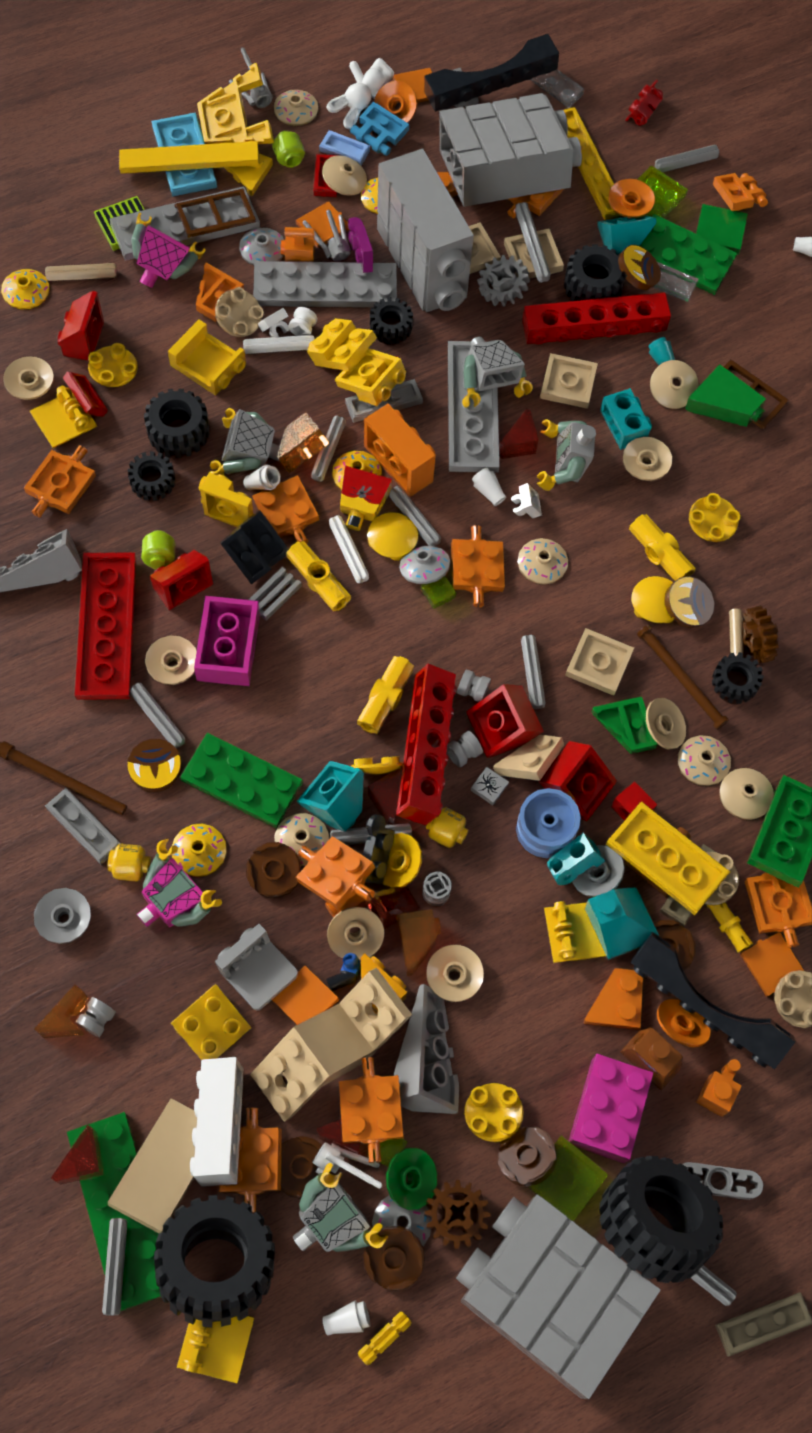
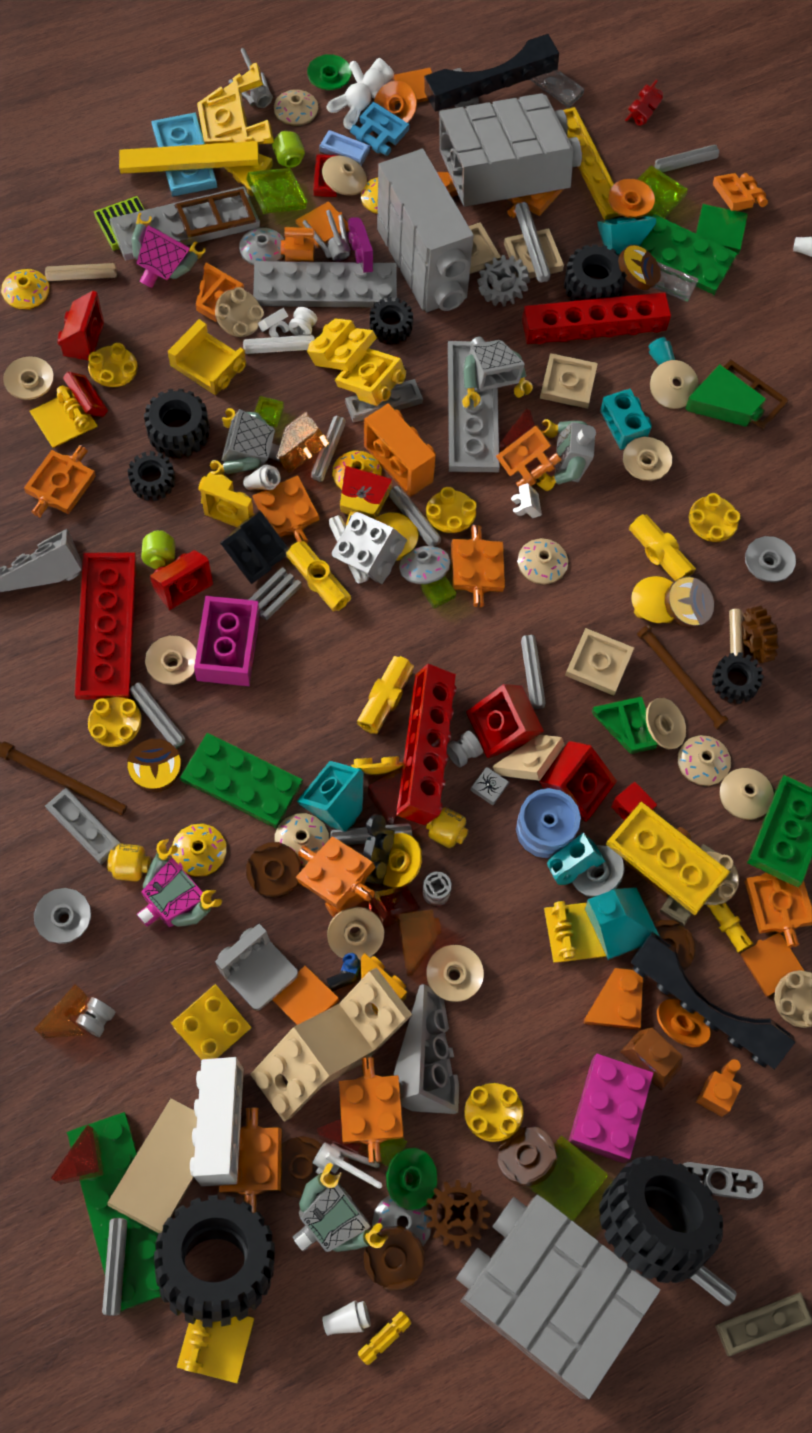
(114, 721): none -> yellow dish
(270, 410): none -> clear neon green plate
(276, 190): none -> clear neon green plate
(329, 72): none -> green dish
(369, 546): none -> light grey bracket
(451, 511): none -> yellow dish
(479, 688): light grey wheel -> none
(487, 484): white cone -> none
(525, 450): none -> orange plate
(774, 551): none -> light grey dish

